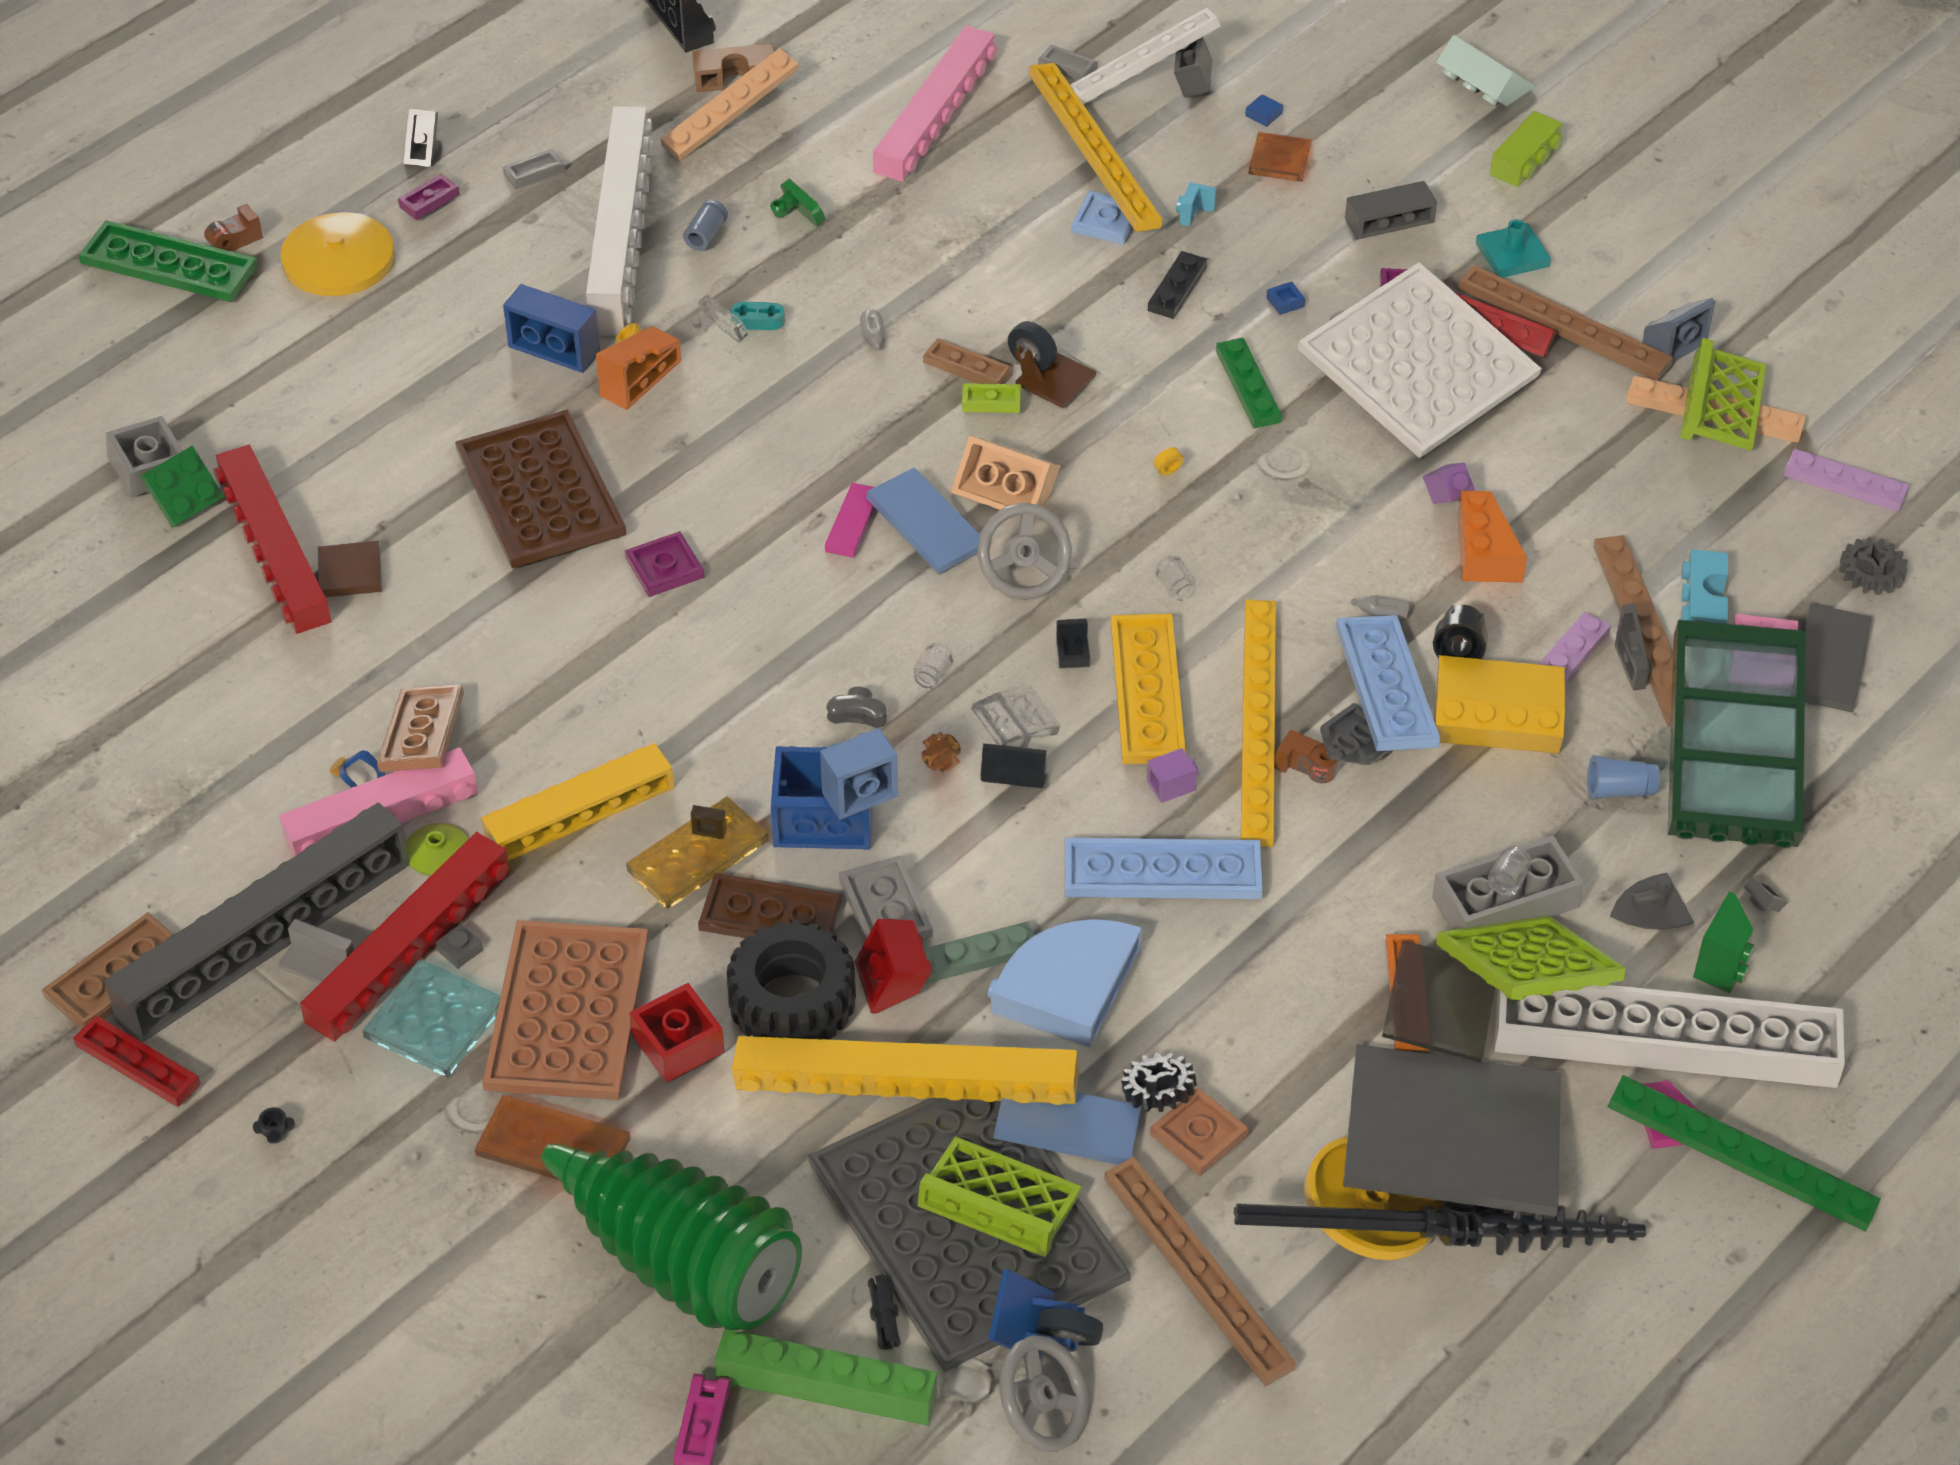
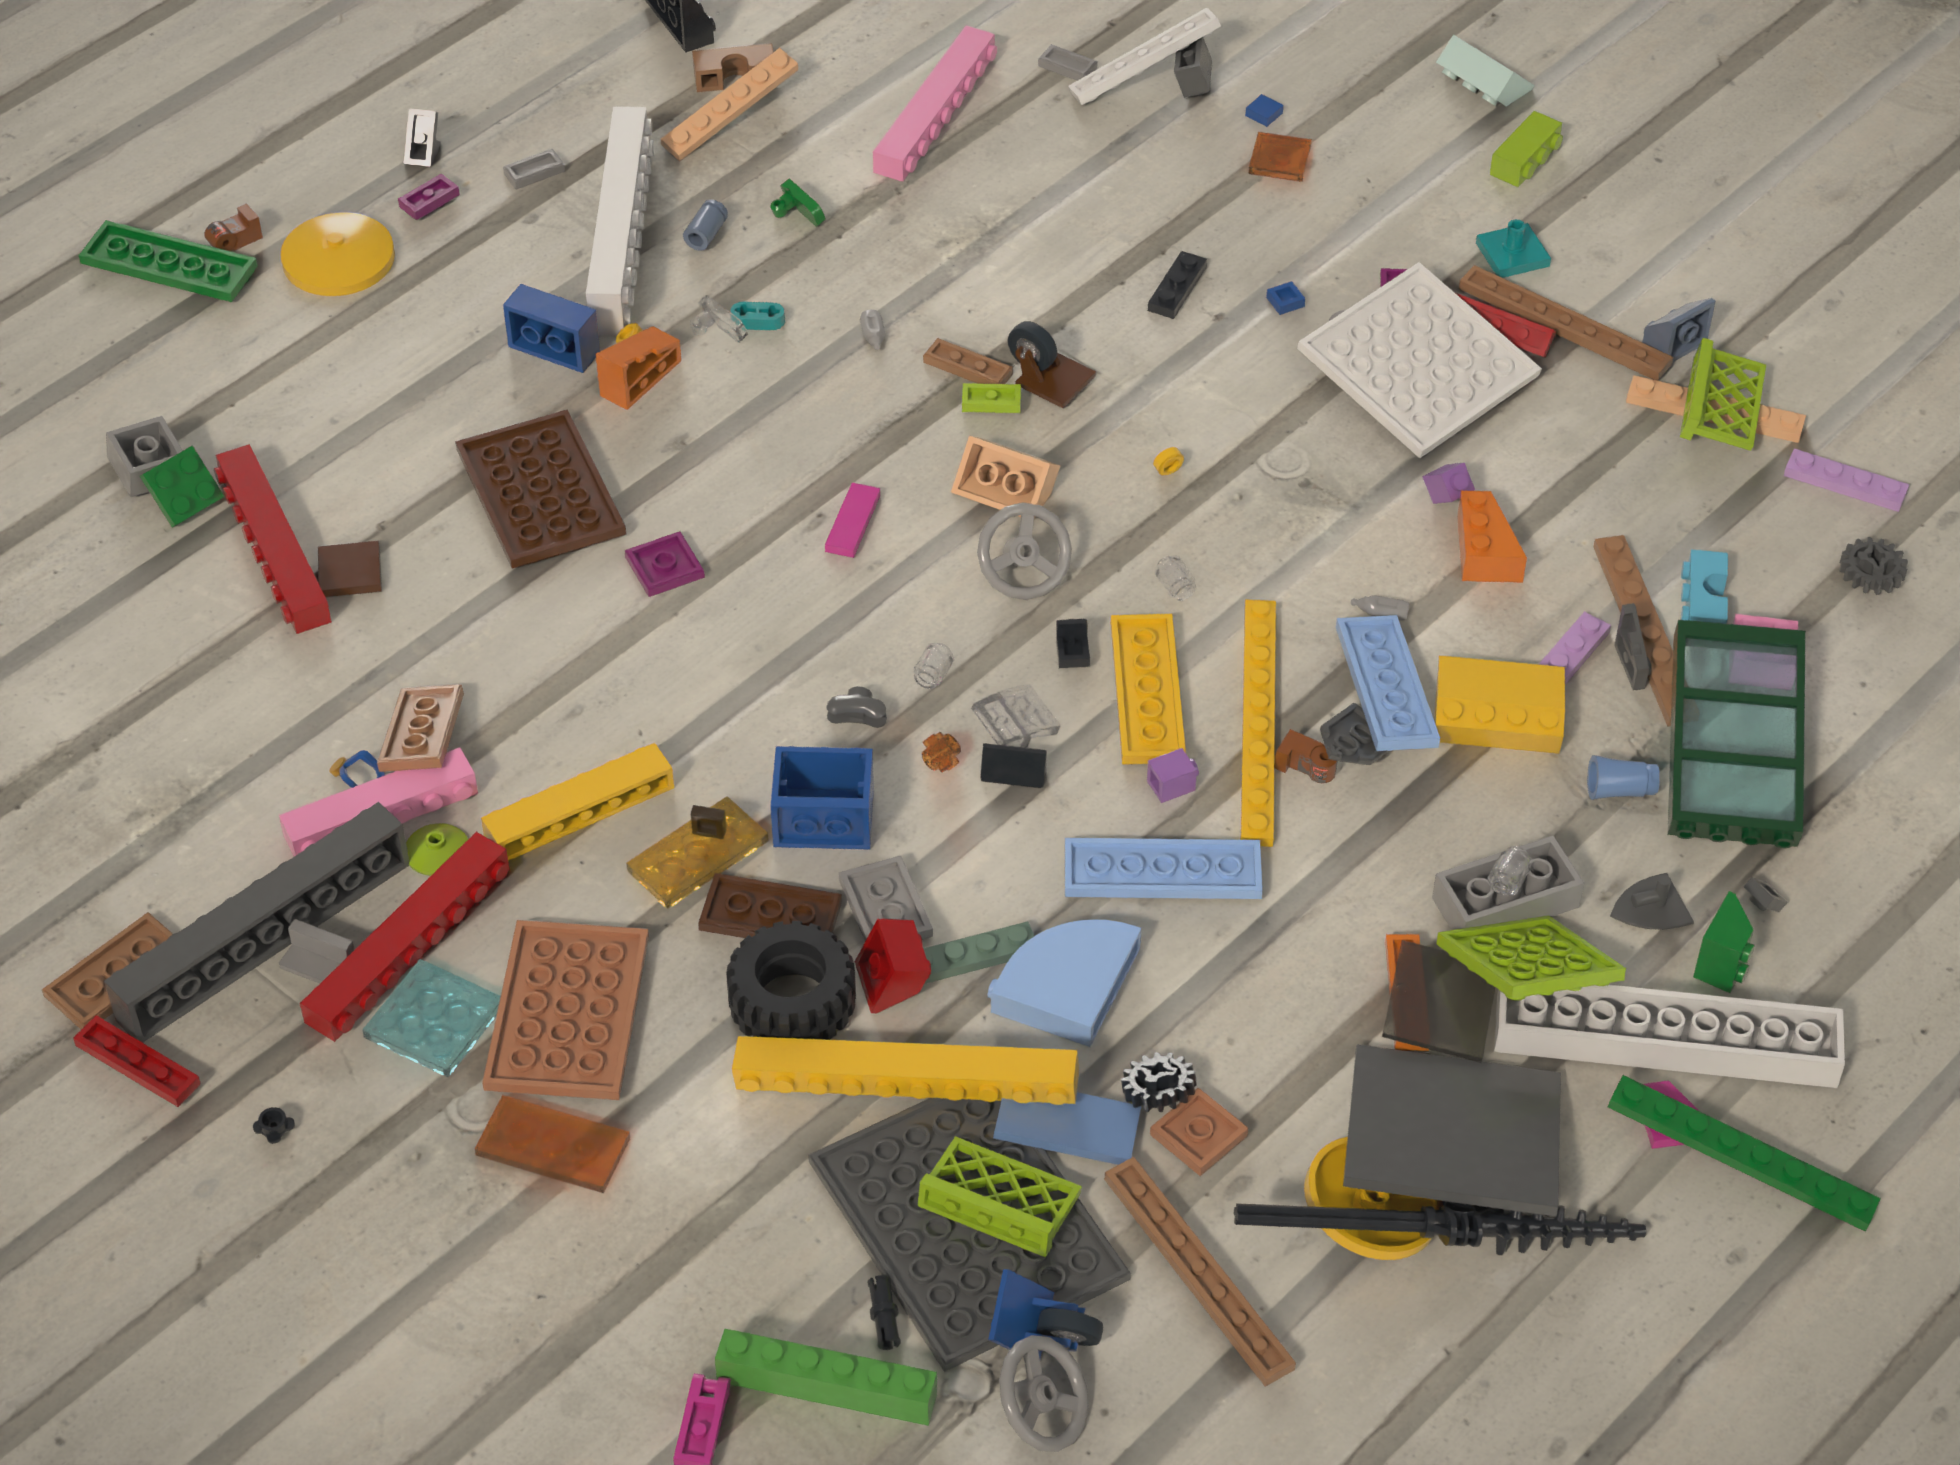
(459, 946): dark grey plate -> none
(677, 1032): red brick -> none
(685, 1233): green cone -> none
(859, 773): medium blue brick -> none
(925, 520): medium blue tile -> none
(1095, 147): yellow plate -> none
(1101, 219): light blue tile -> none
(1195, 198): medium azure bracket -> none
(1248, 382): green plate -> none
(1390, 210): dark grey brick -> none
(1461, 633): black piece -> none
(1834, 656): dark grey tile -> none

